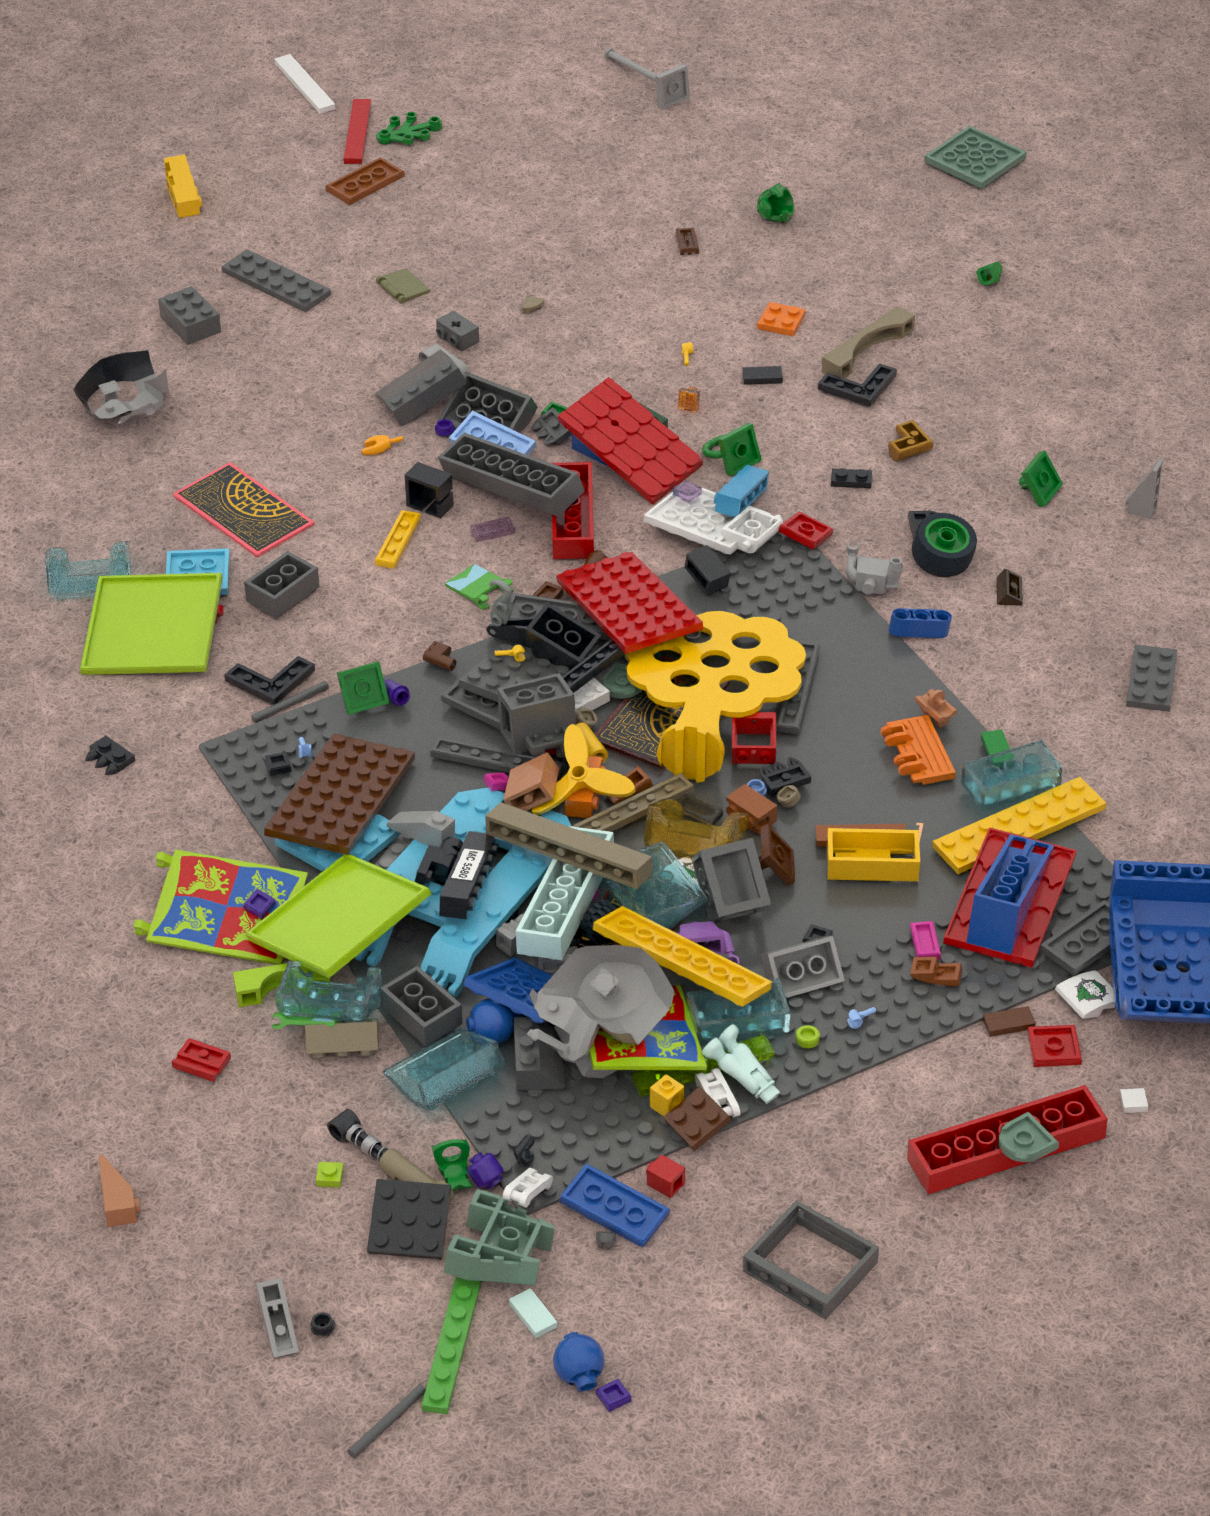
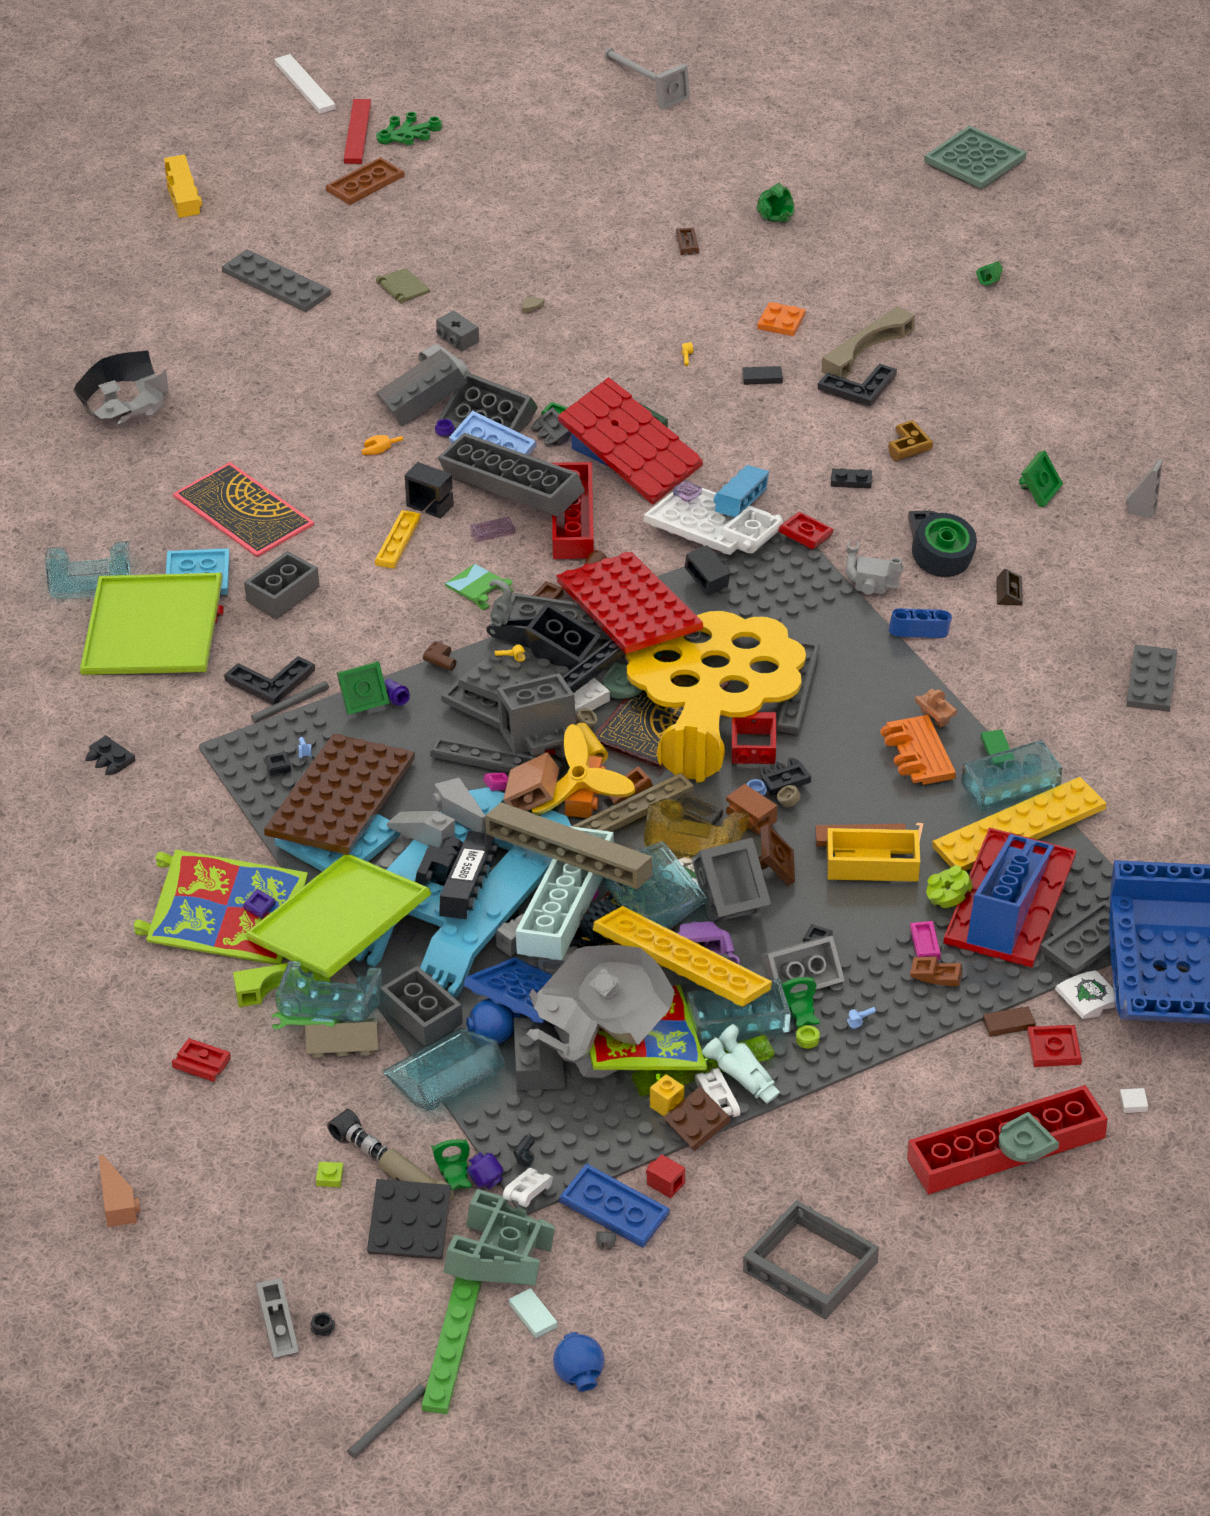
(189, 315): dark grey brick -> none
(457, 802): none -> light grey slope
(613, 1395): dark purple tile -> none
(689, 399): clear orange tile -> none
(736, 449): green tile -> none
(801, 1002): none -> green hair
(956, 879): none -> lime plate

